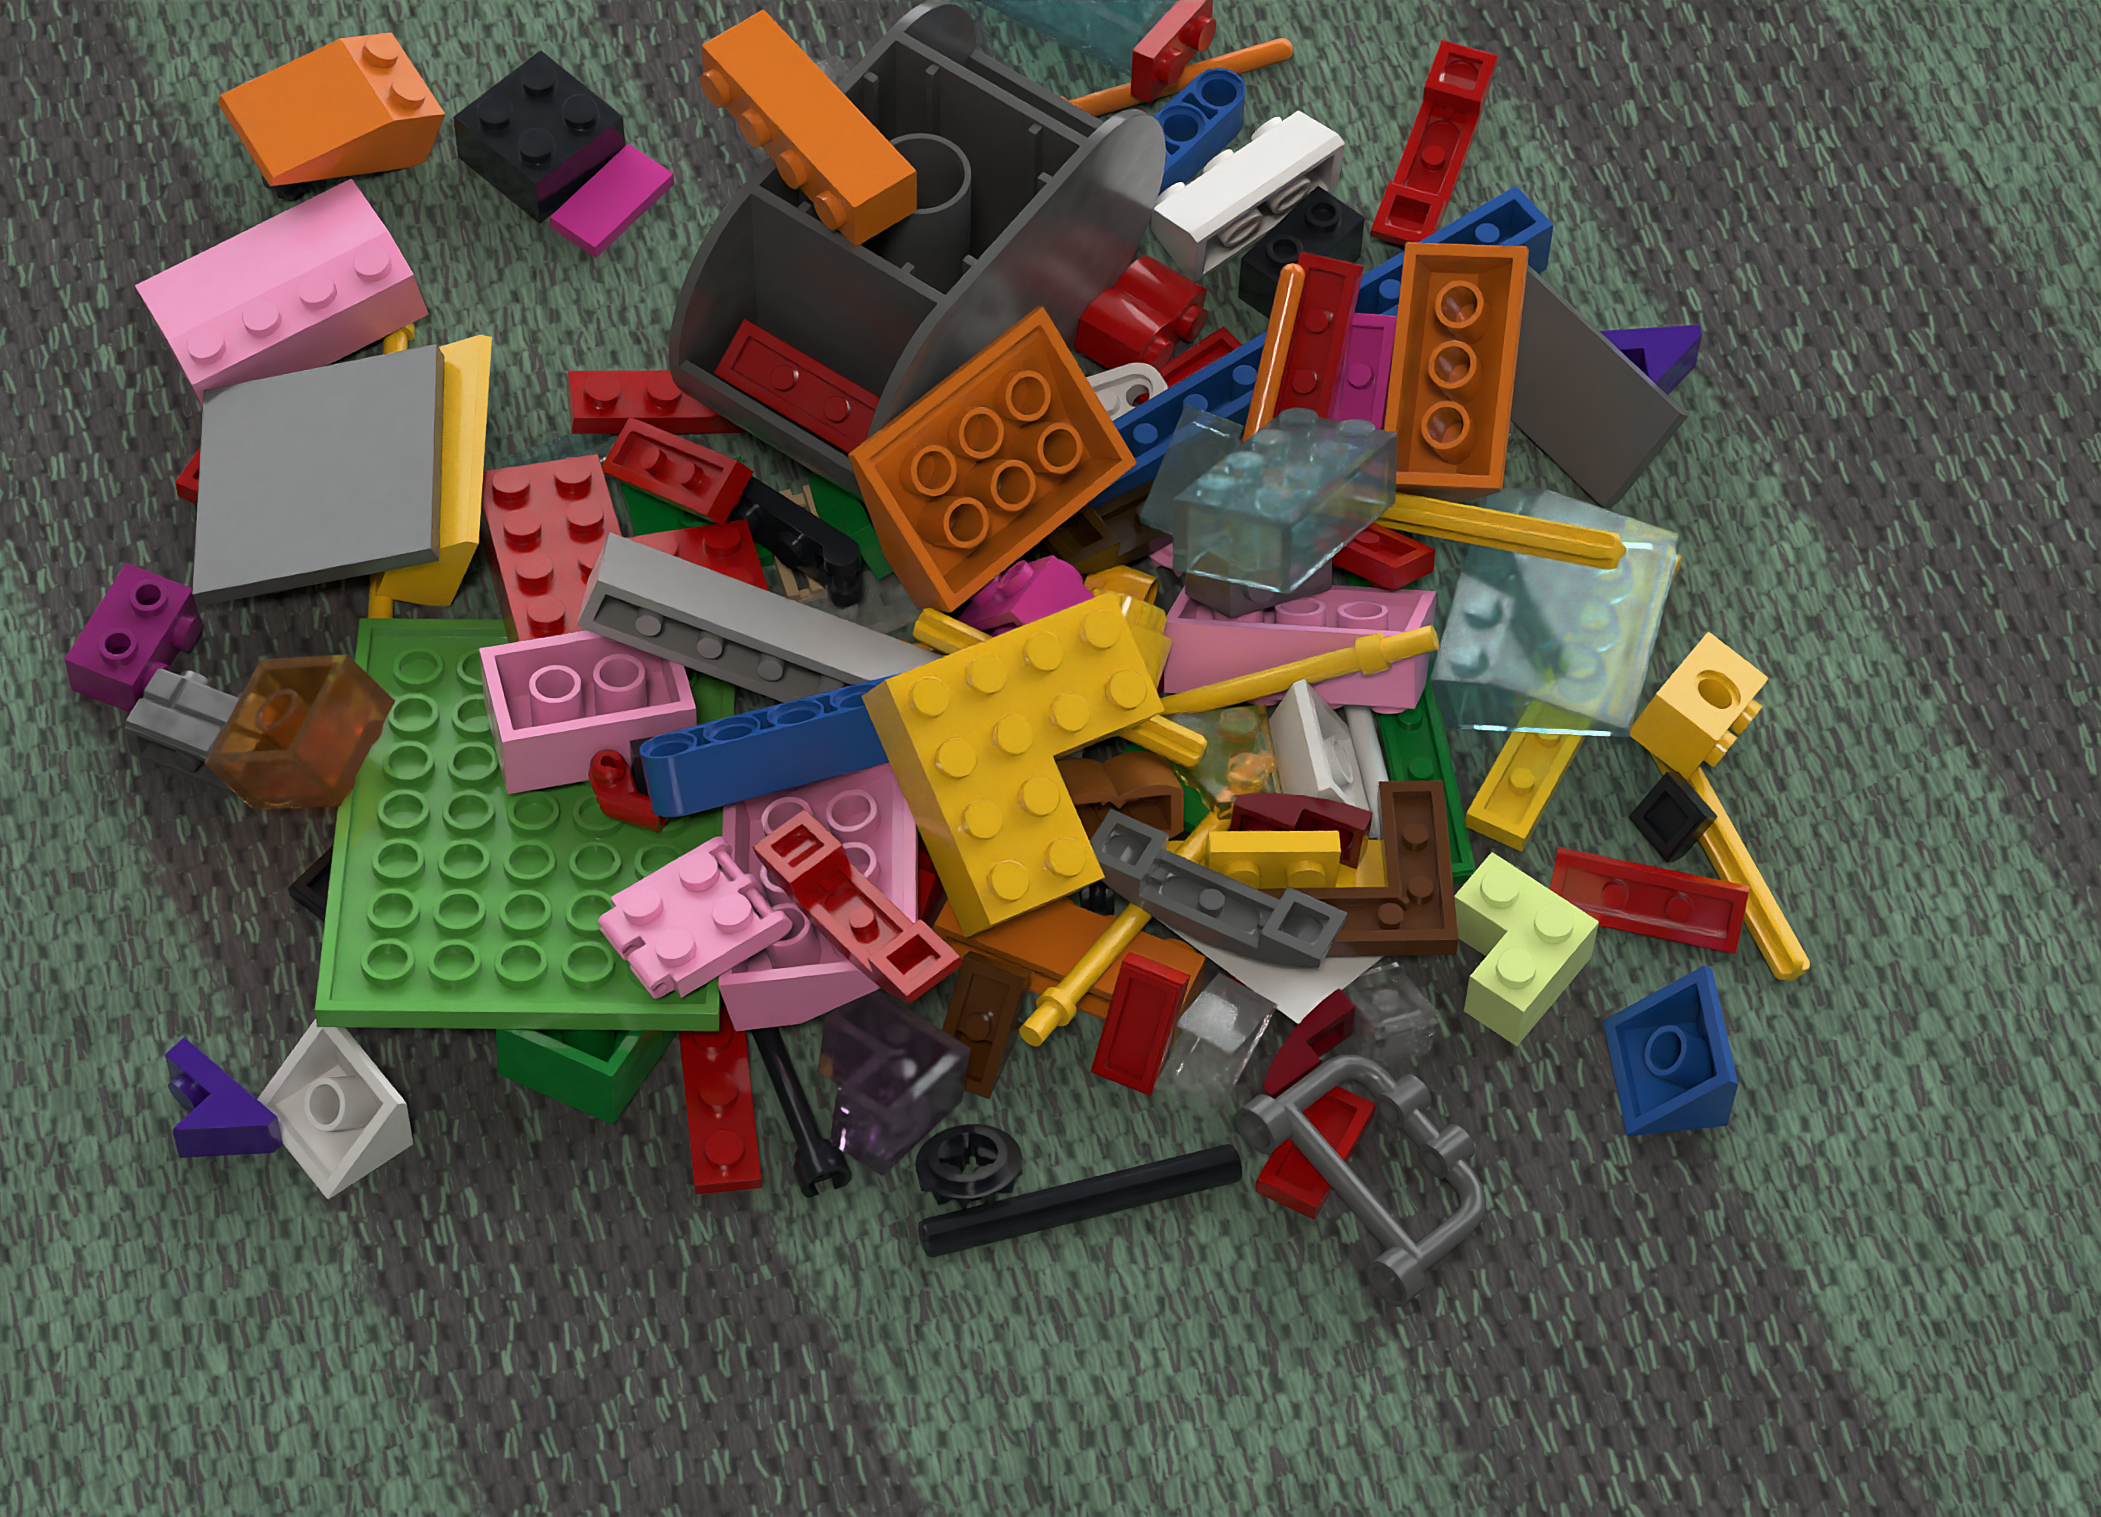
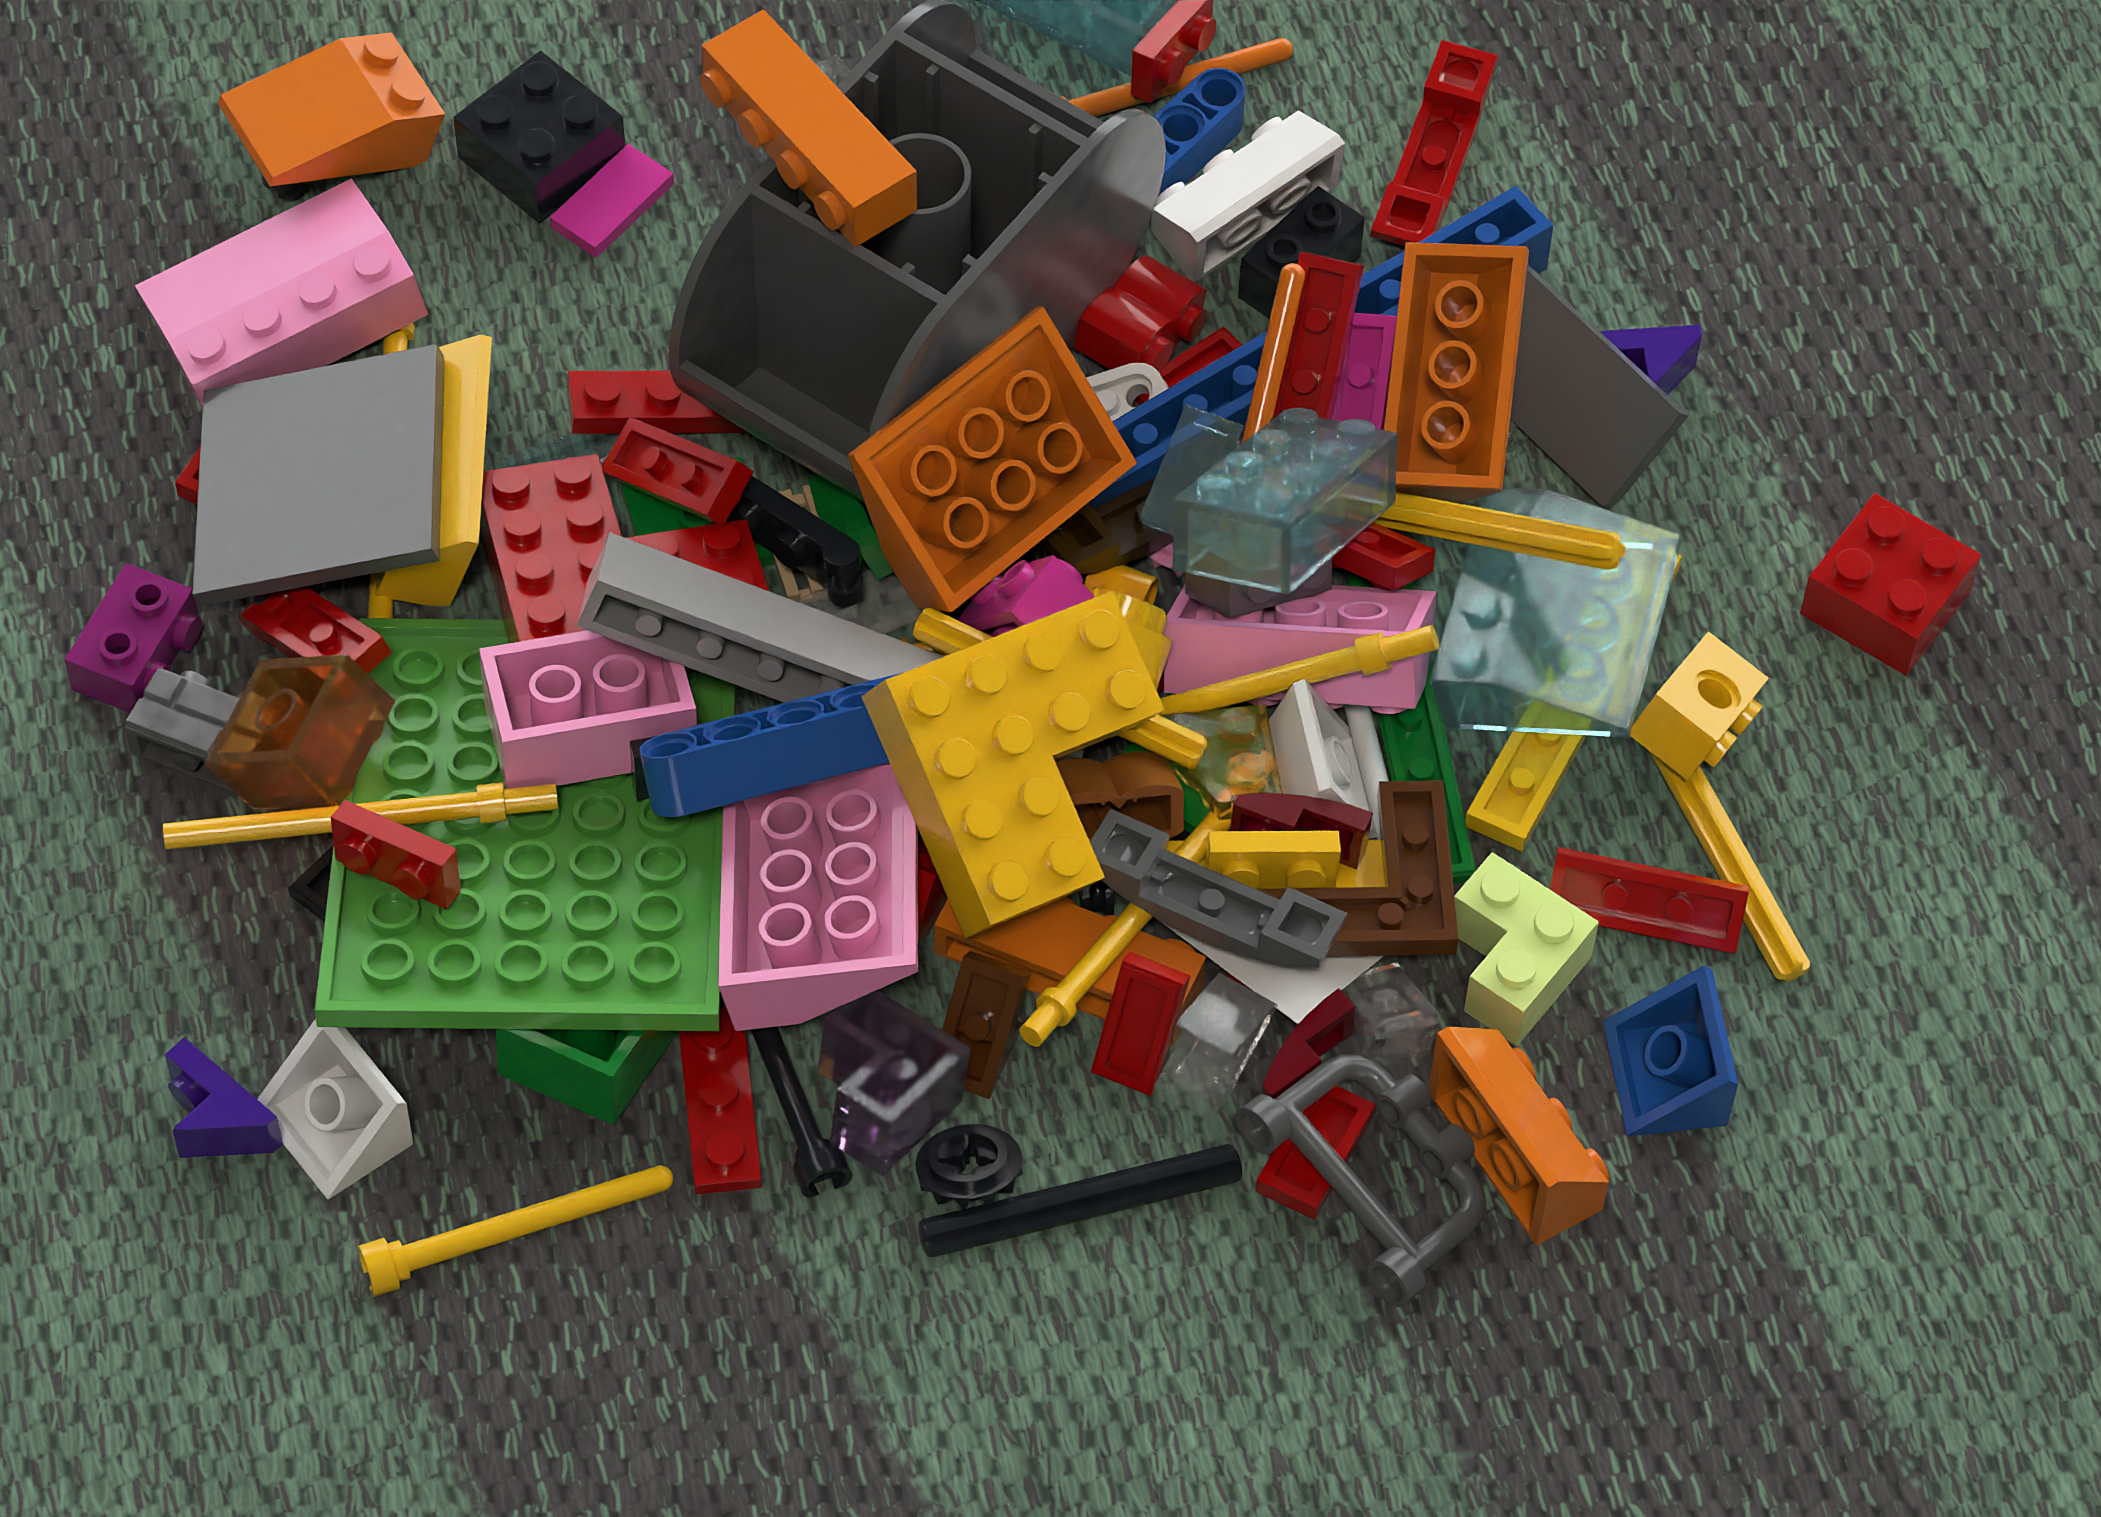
(310, 626): none -> red plate
(392, 1262): none -> yellow piece
(395, 854): none -> red plate
(489, 803): none -> yellow bar
(618, 792): red arm -> none
(691, 921): bright pink plate -> none
(798, 386): red plate -> none
(853, 912): red slope -> none
(1516, 1131): none -> orange slope
(1672, 816): black tile -> none
(1890, 584): none -> red brick

